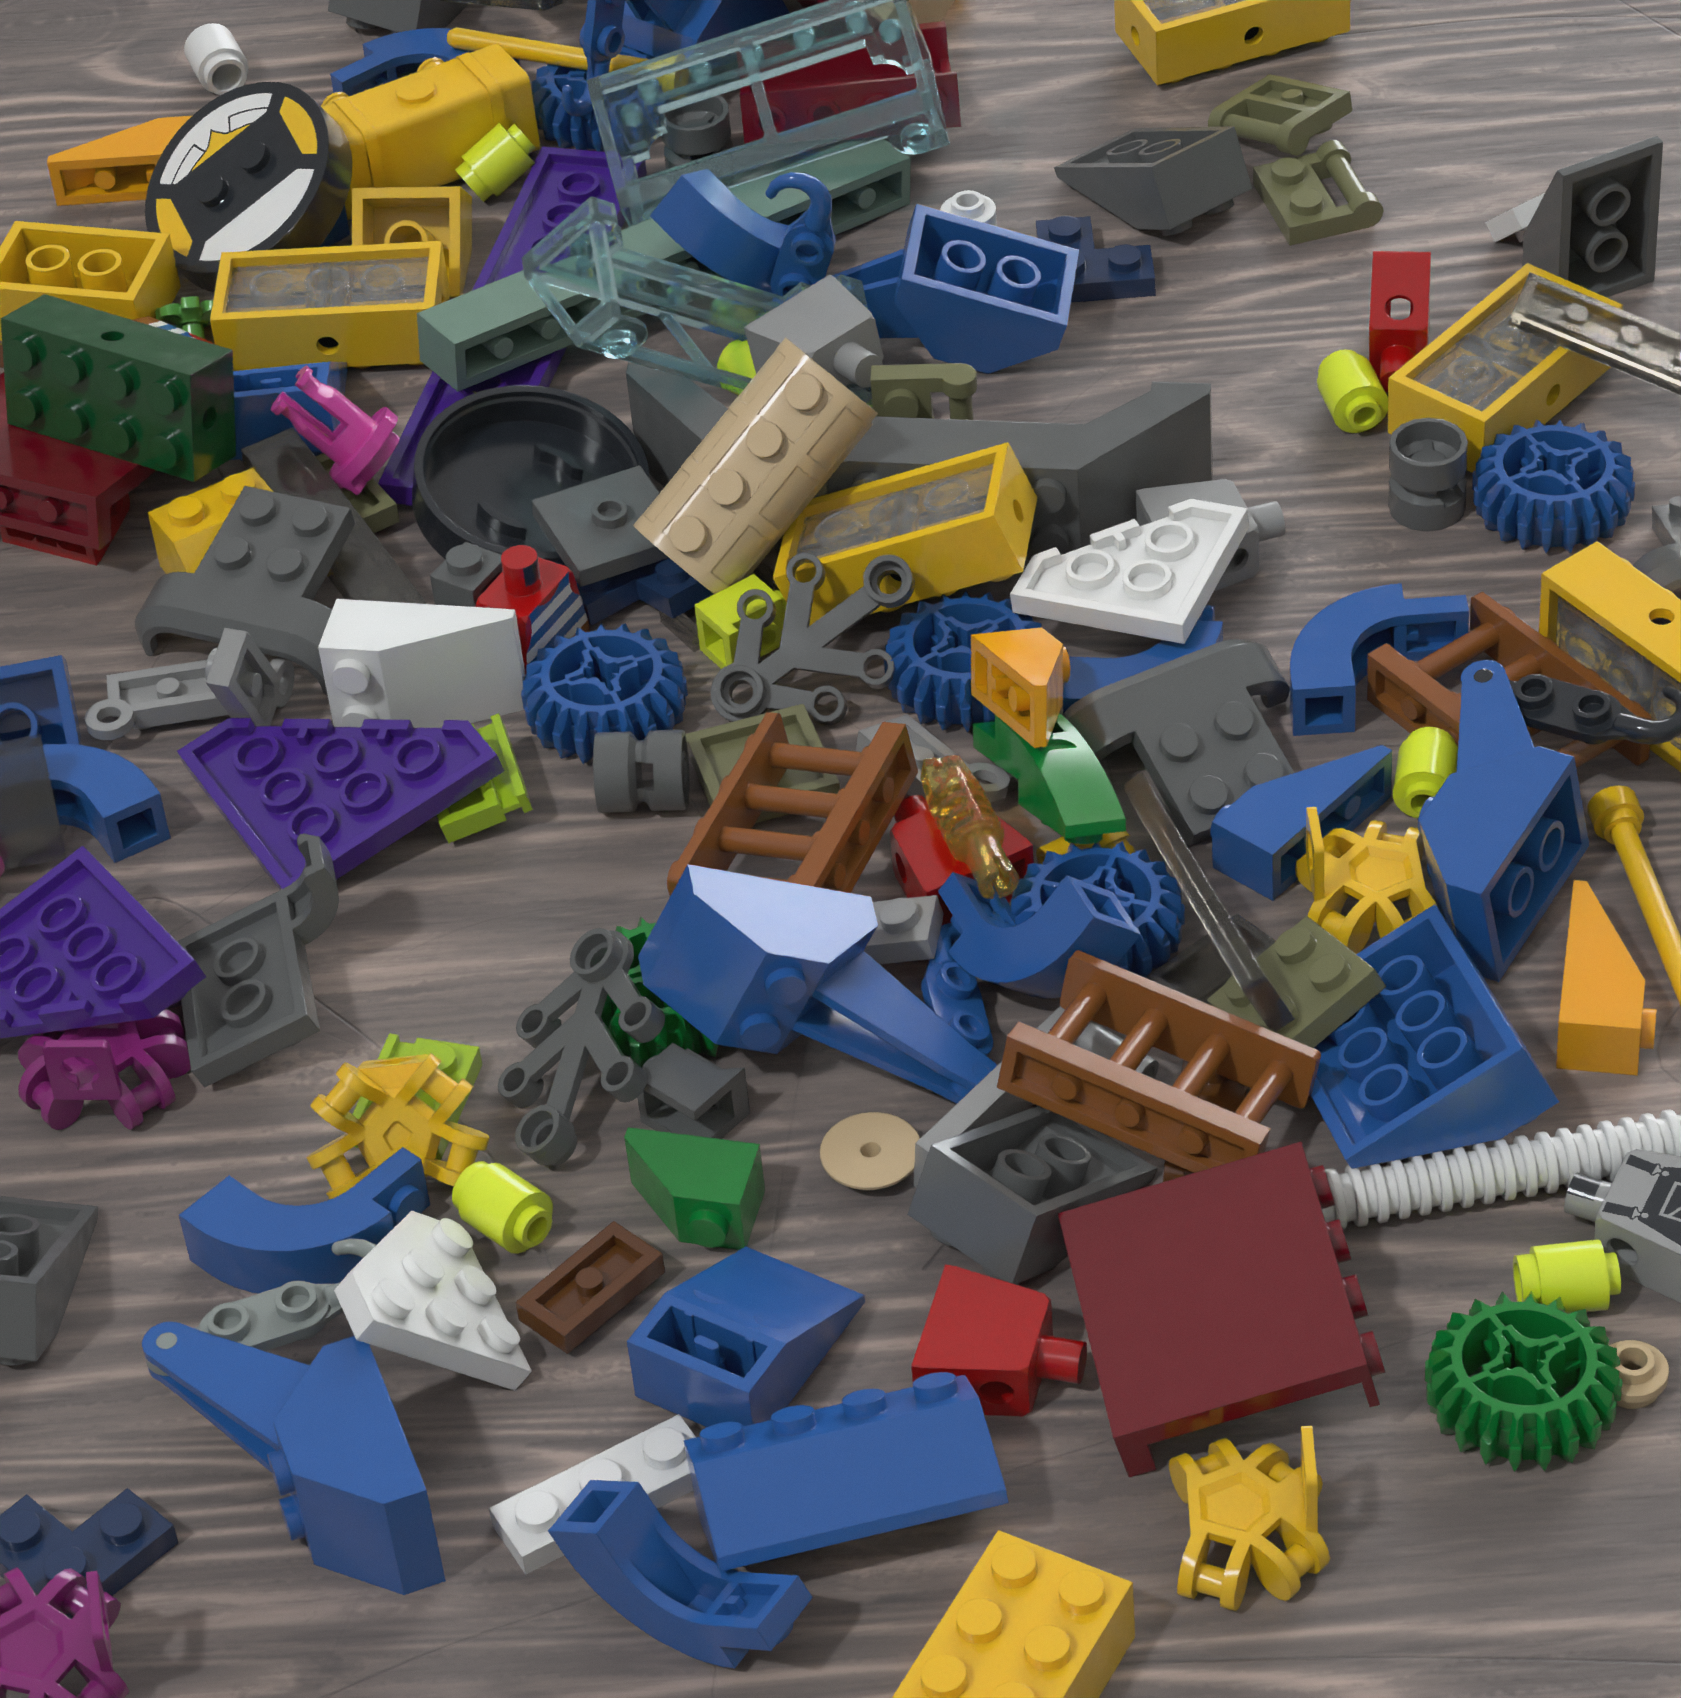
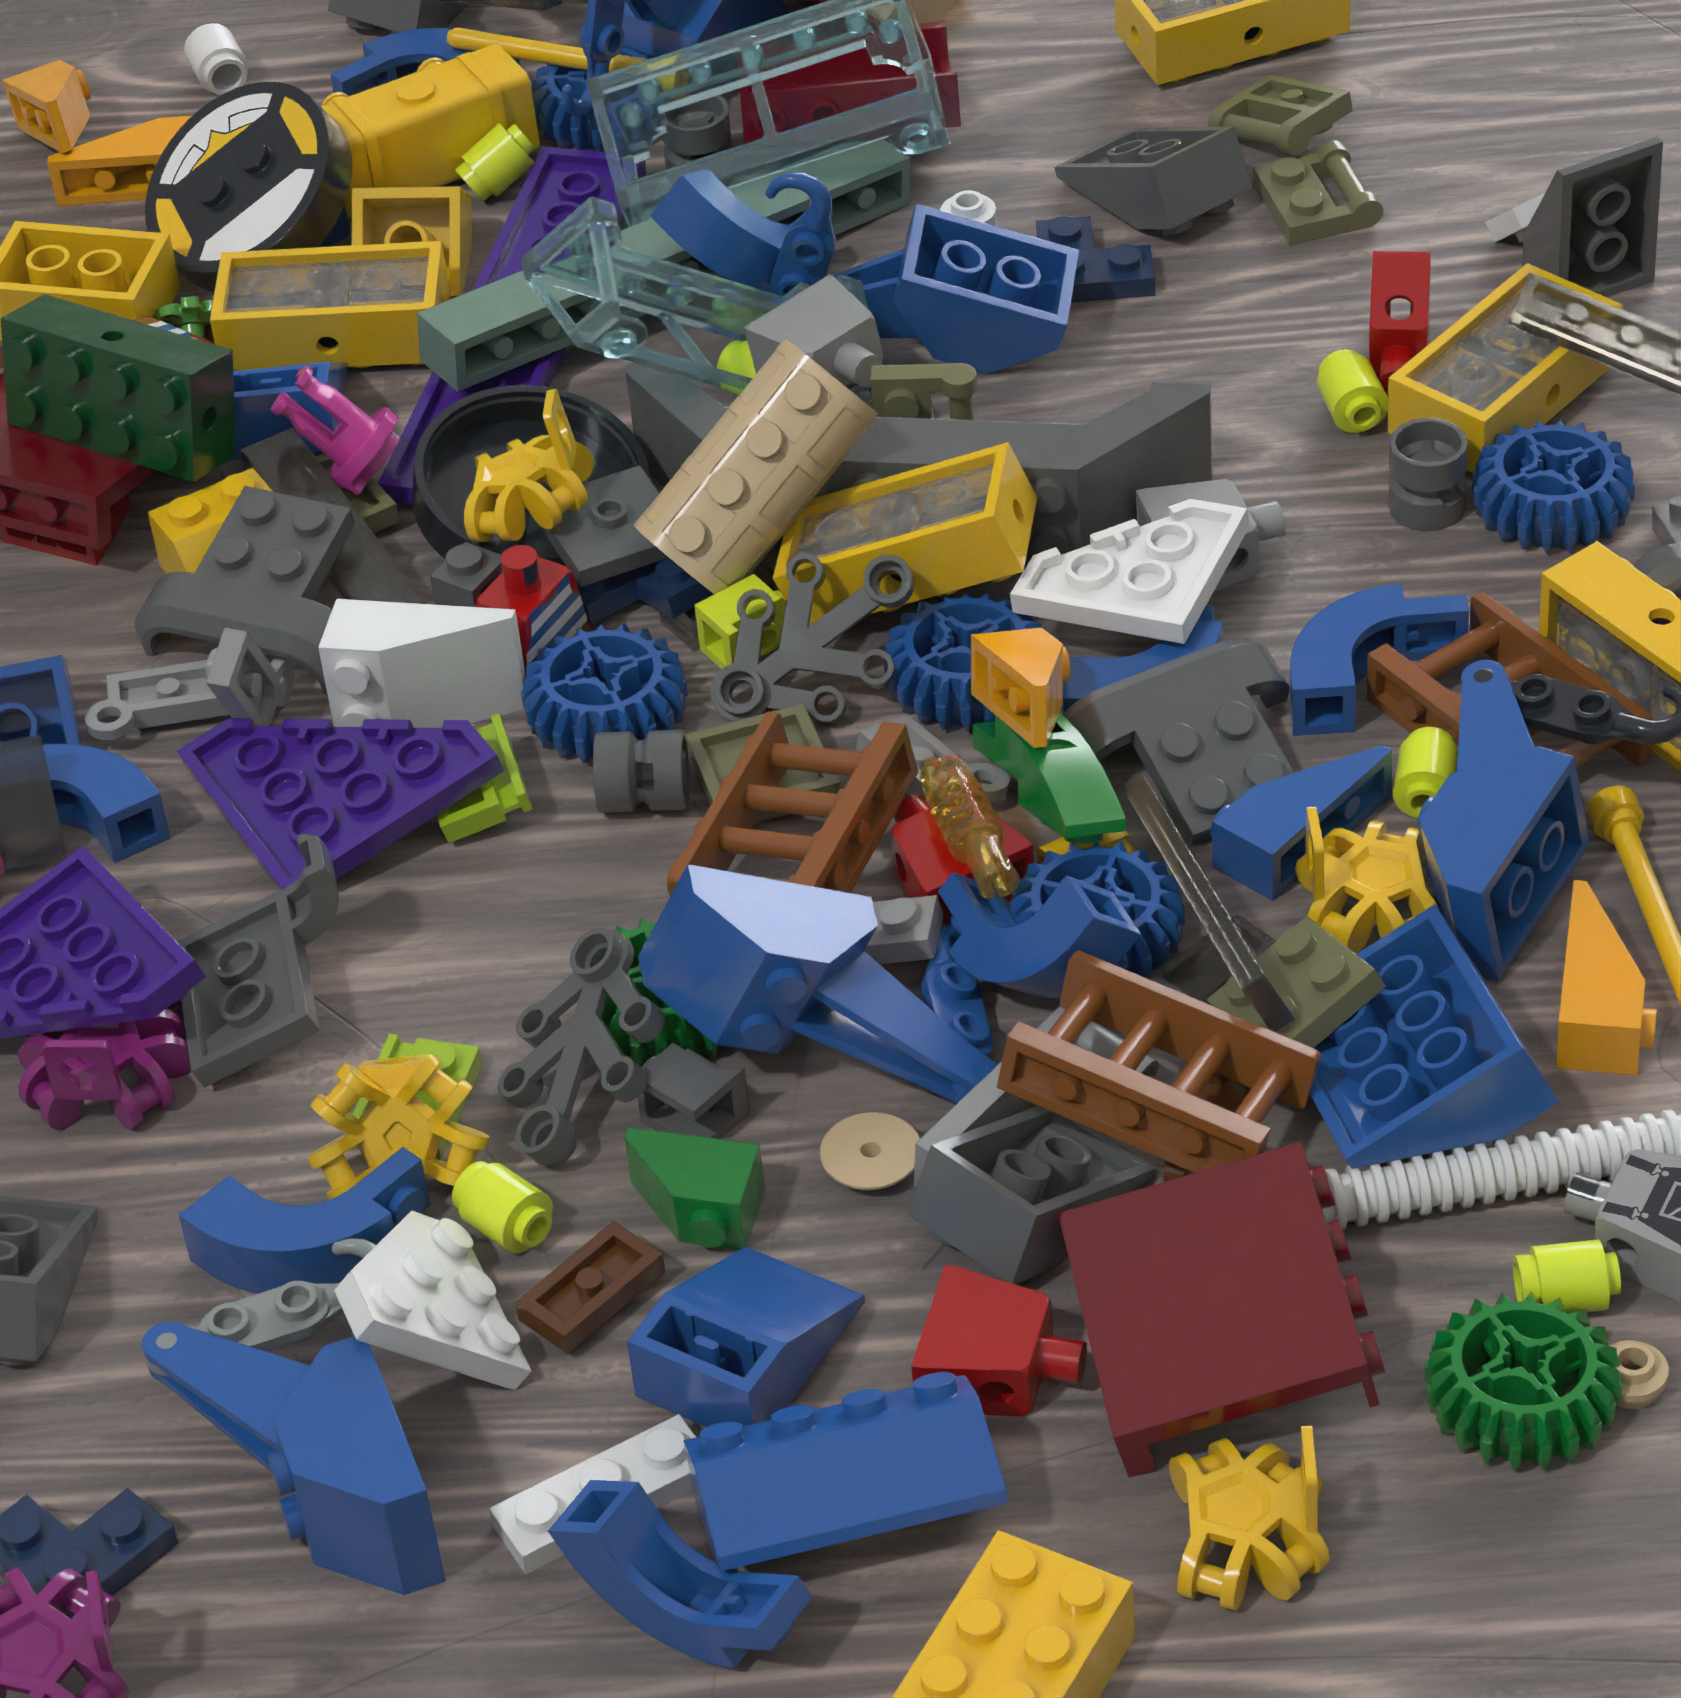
(50, 103): none -> light orange slope
(517, 480): none -> yellow piece

